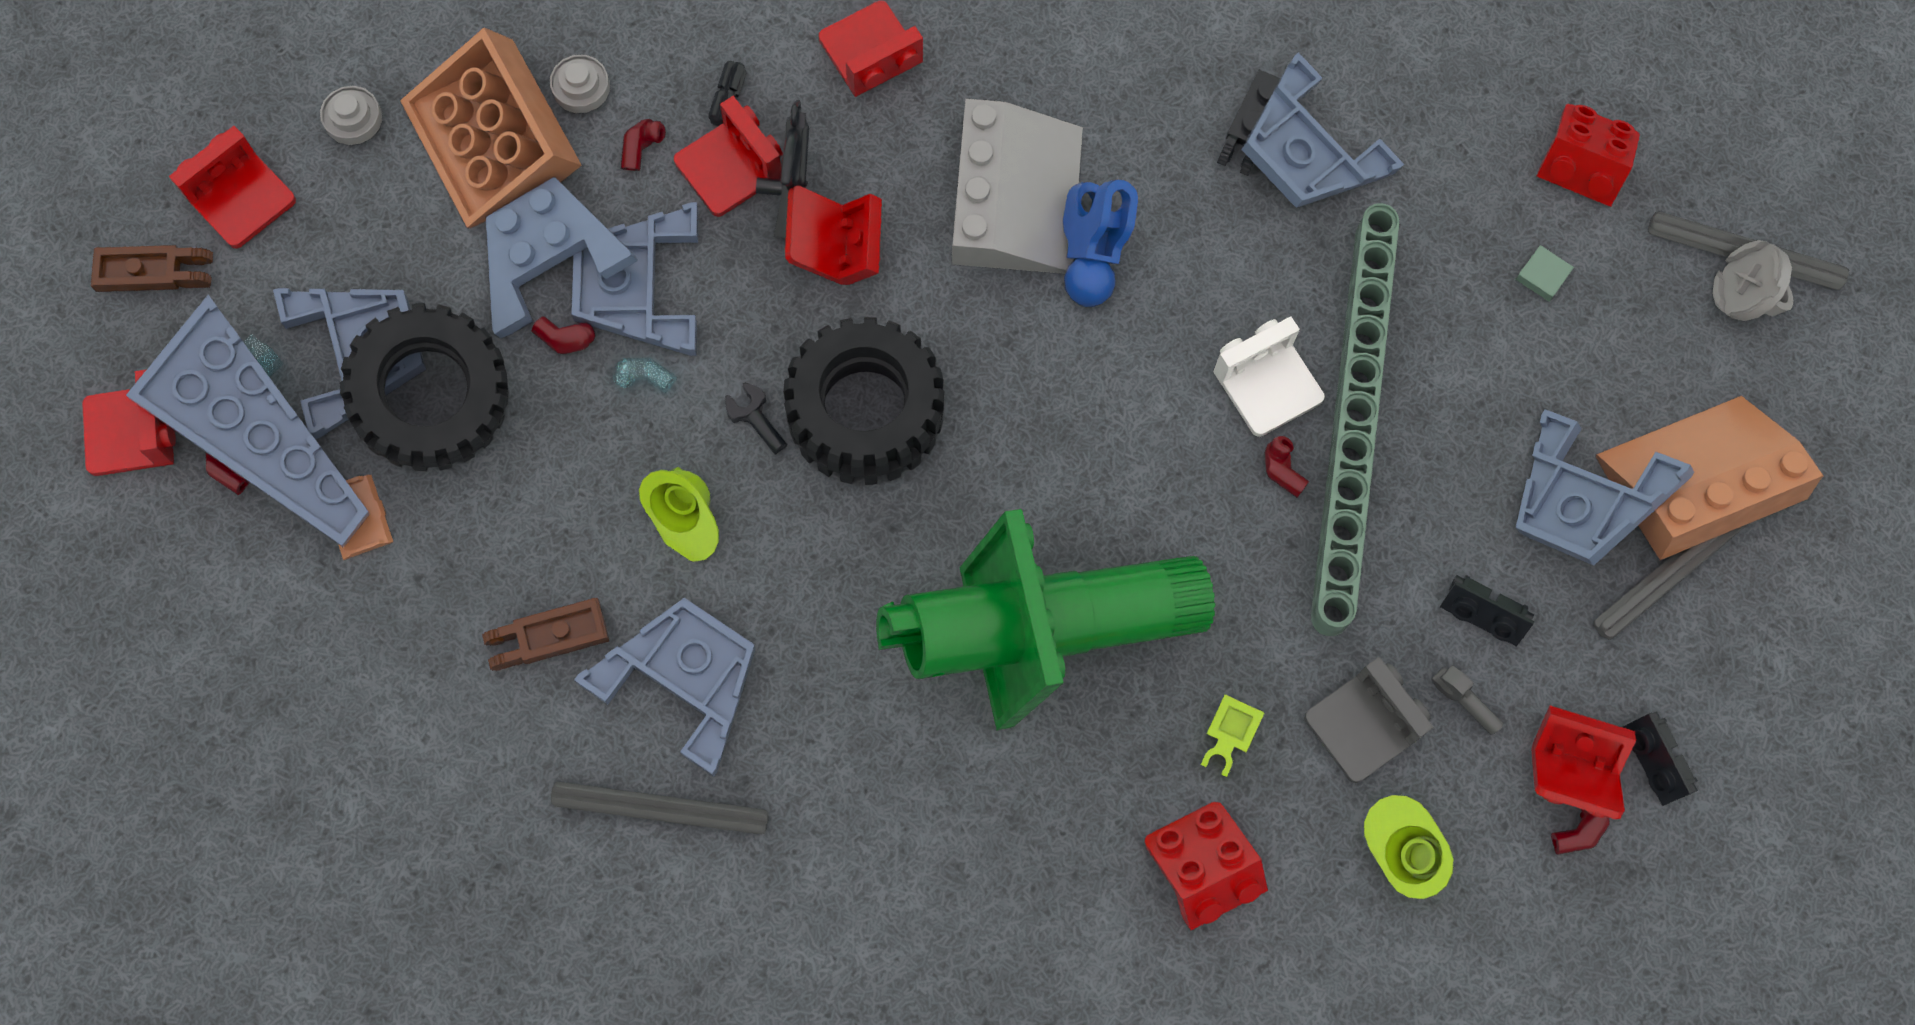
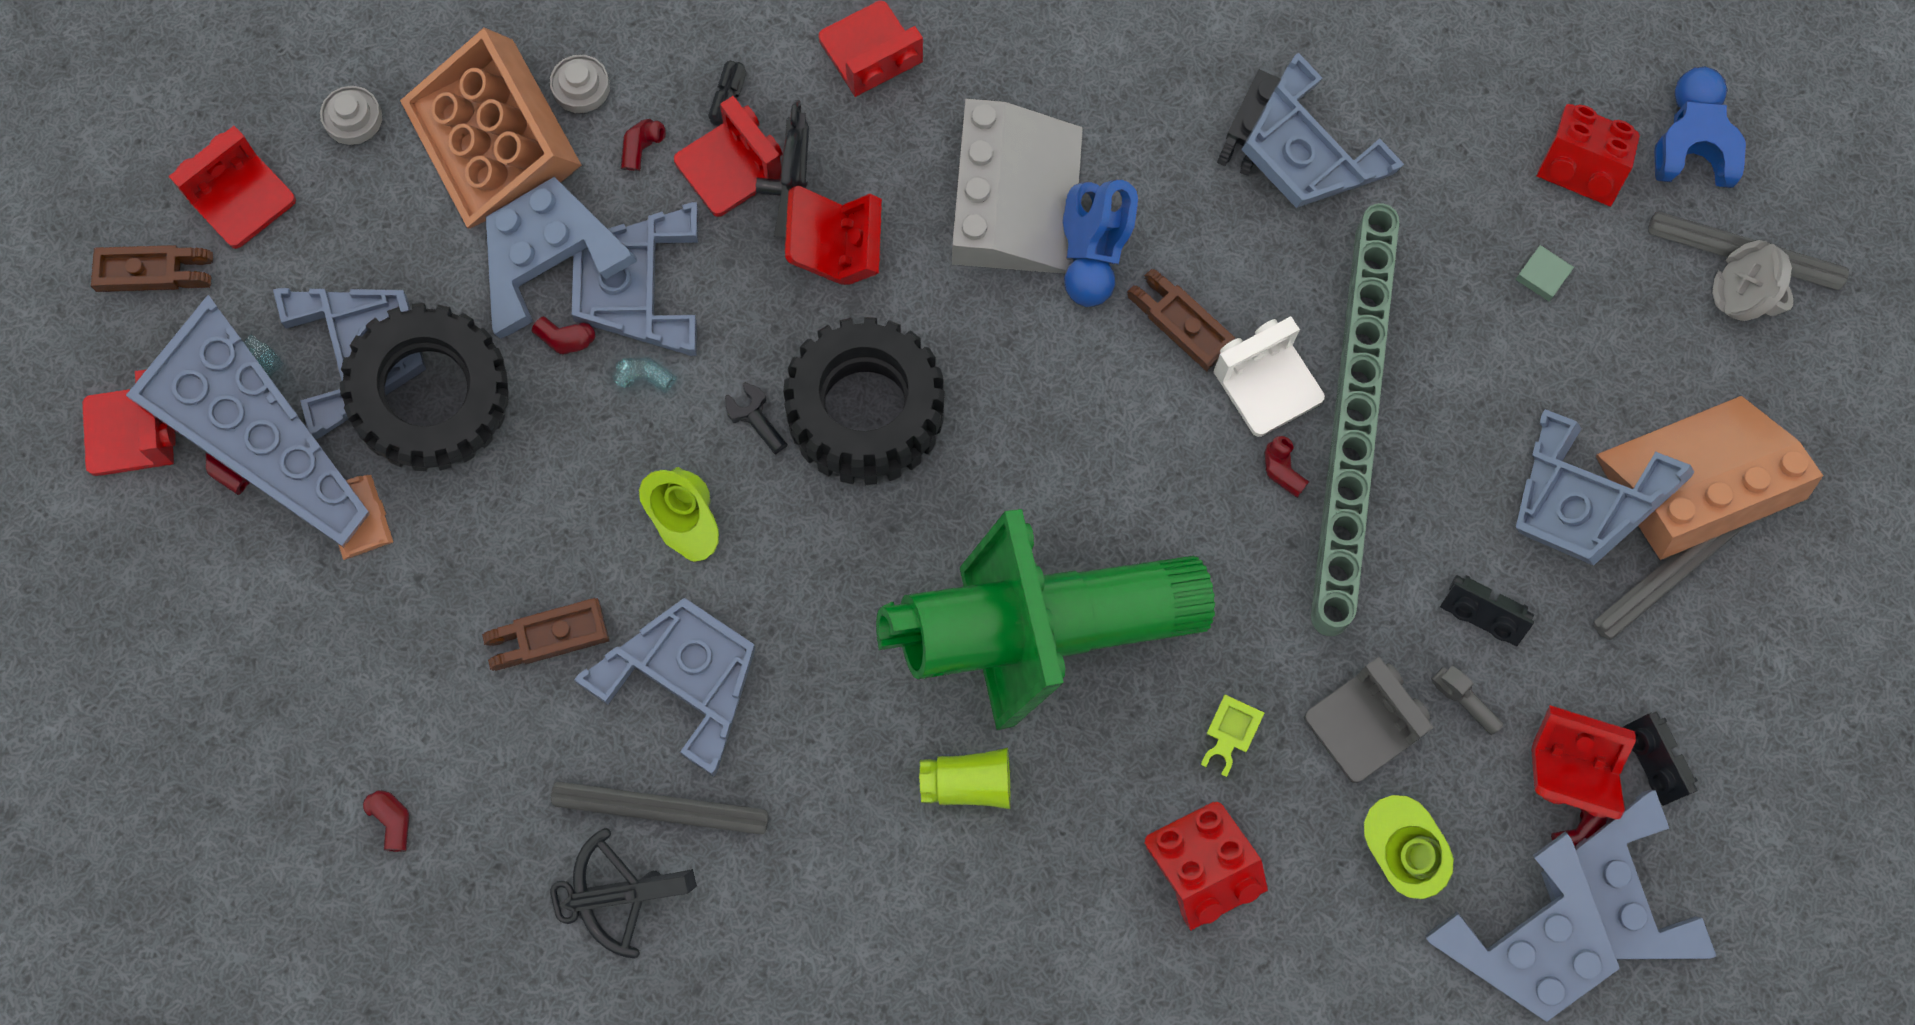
(392, 815): none -> dark red arm
(633, 891): none -> black piece
(967, 779): none -> lime plant
(1182, 319): none -> reddish brown hinge
(1552, 953): none -> sand blue wing
(1621, 895): none -> sand blue wing
(1701, 129): none -> blue piece

